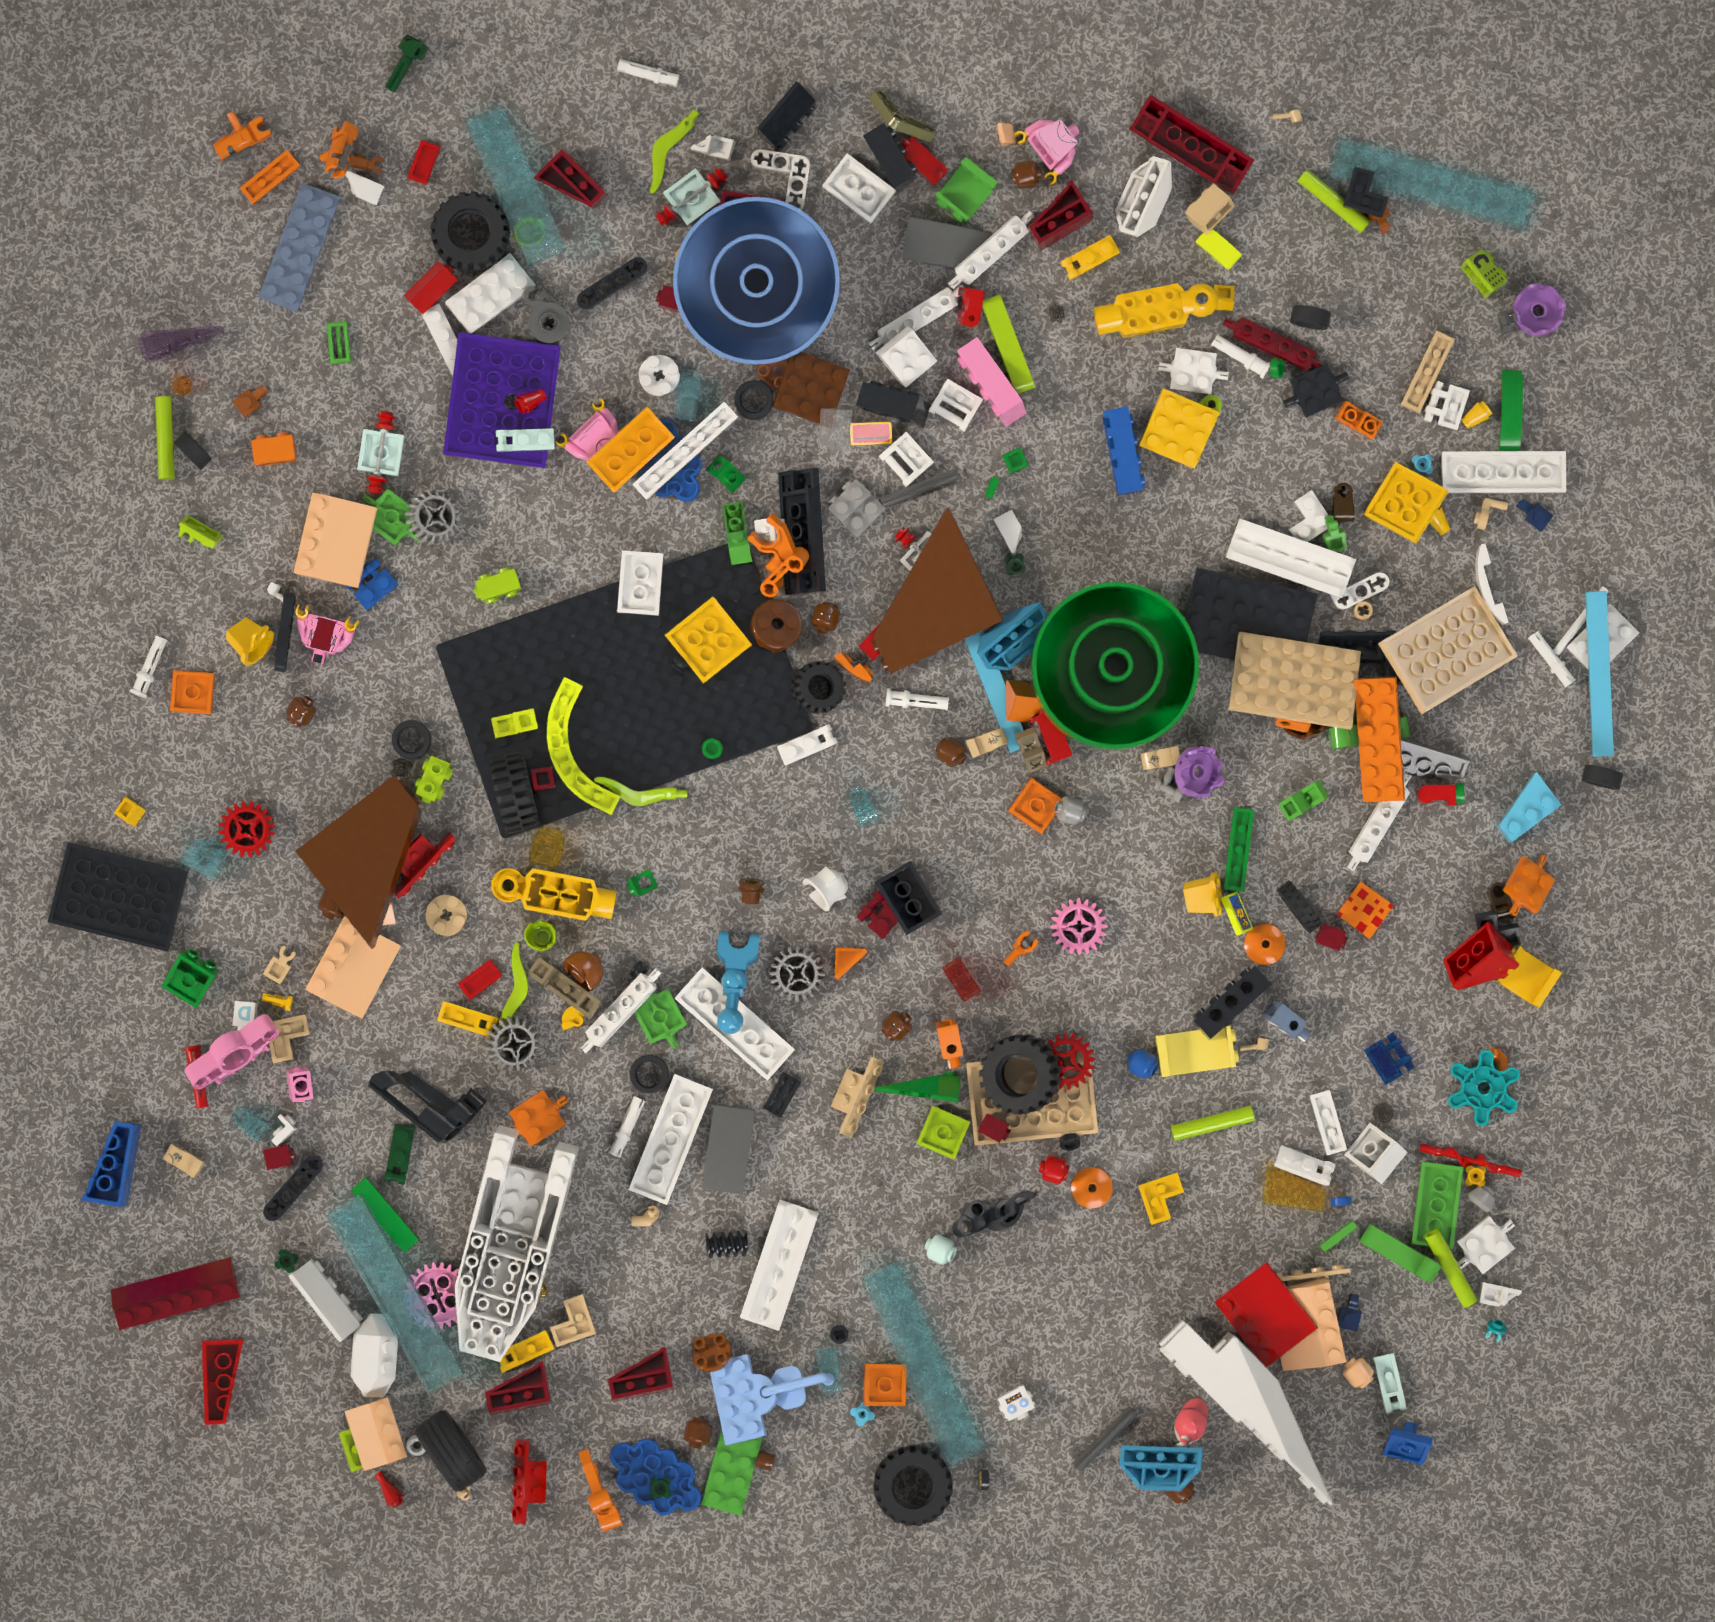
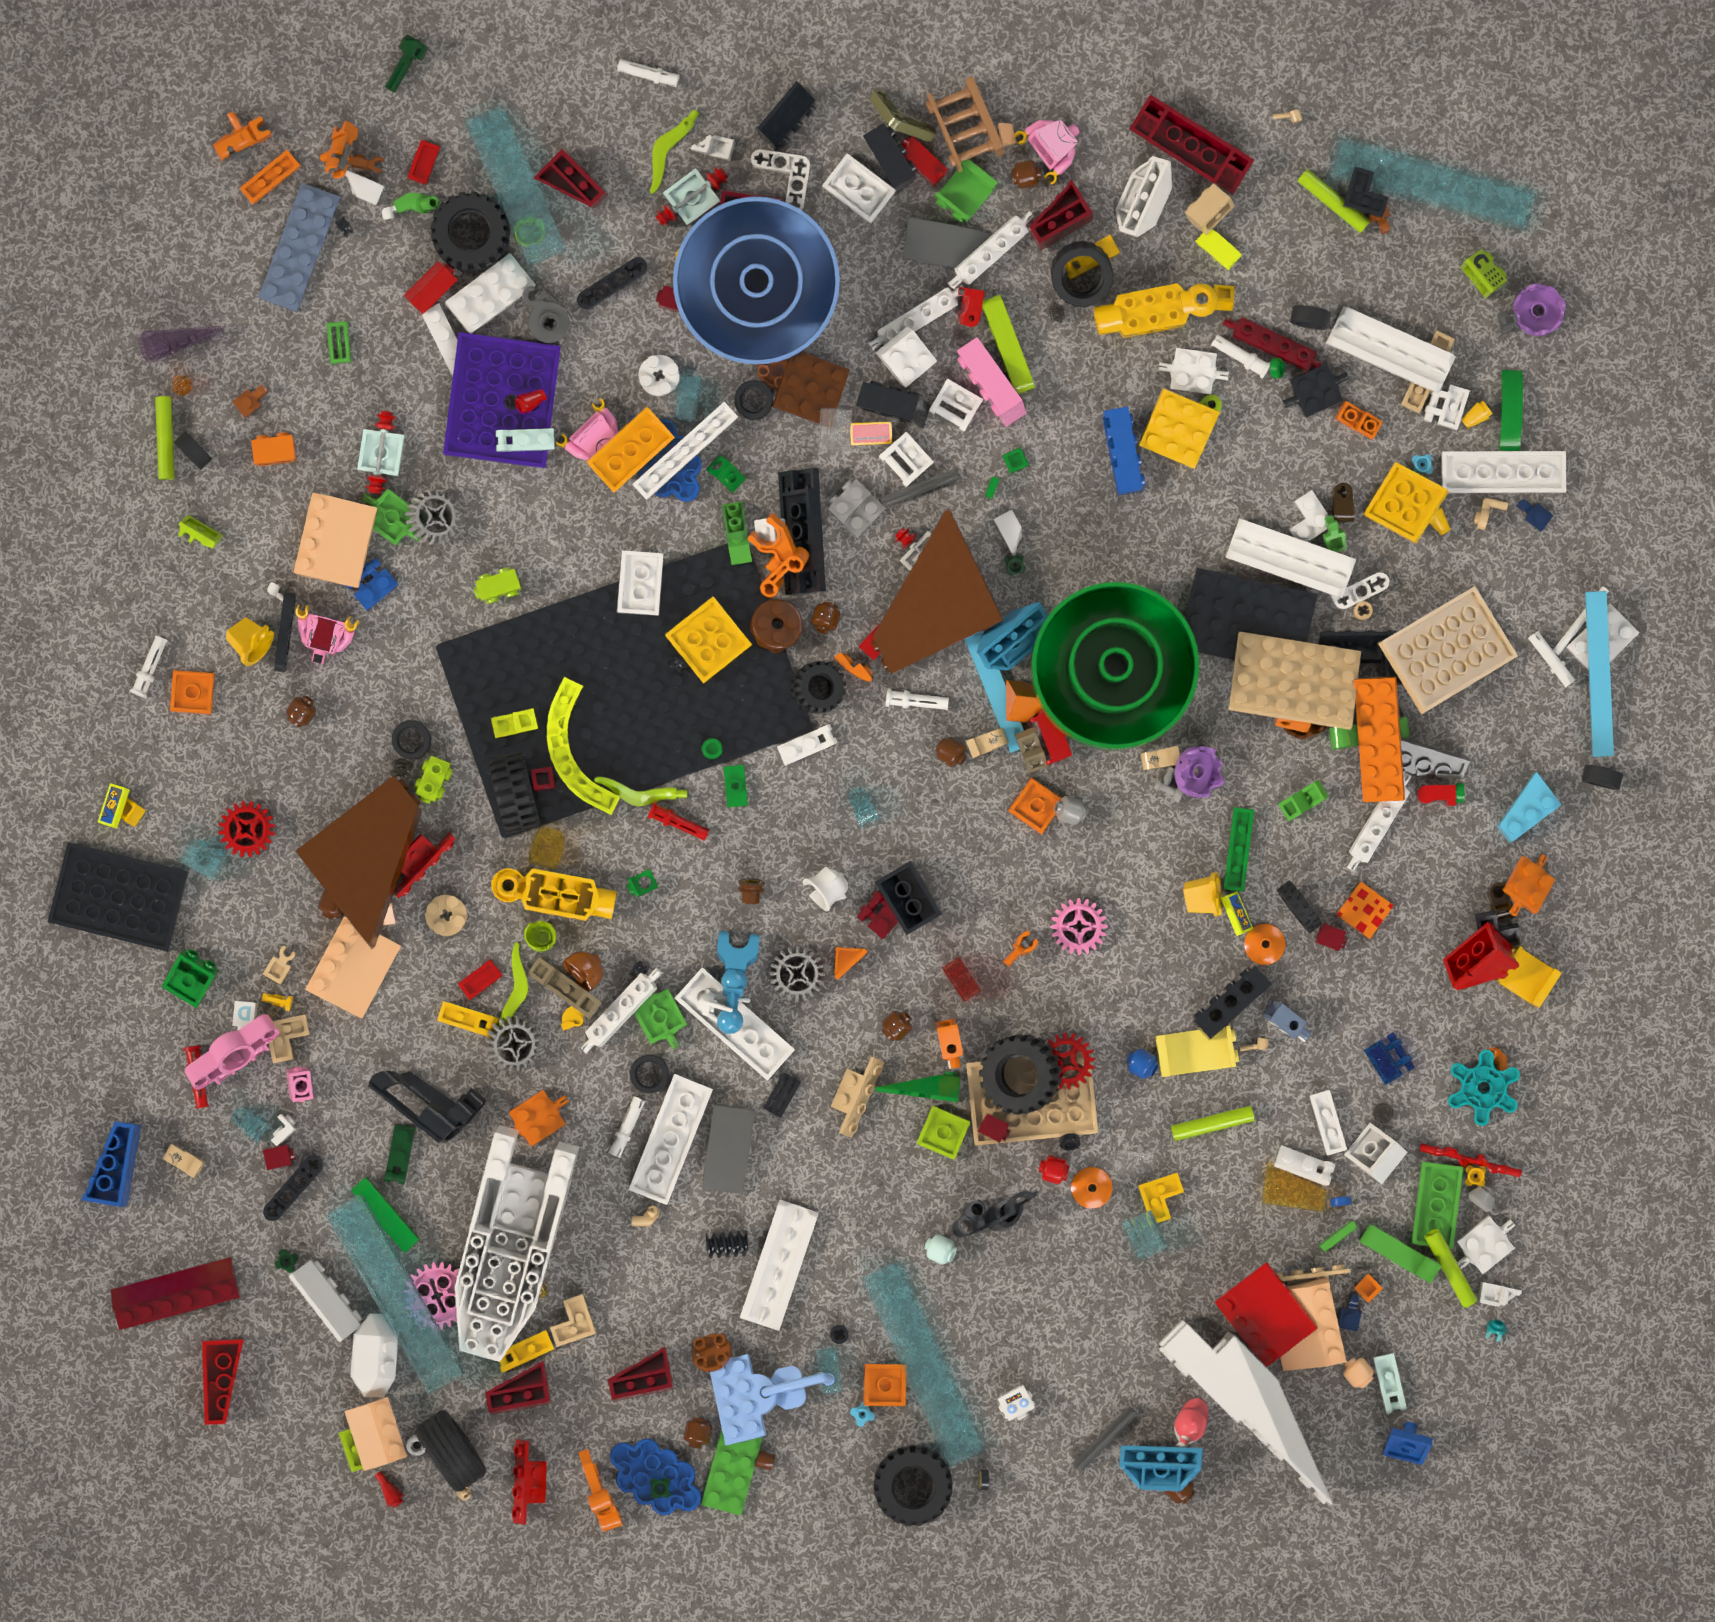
(113, 805): none -> tile
(344, 227): none -> black bush
(411, 201): none -> bright green arm
(668, 818): none -> red pin
(708, 1004): none -> white plant
(735, 786): none -> green plate
(978, 109): none -> medium nougat fence
(1090, 297): none -> black tyre
(1148, 1232): none -> clear light blue plate
(1367, 1288): none -> orange plate
(1391, 349): none -> white plate
(1497, 610): white slope -> none

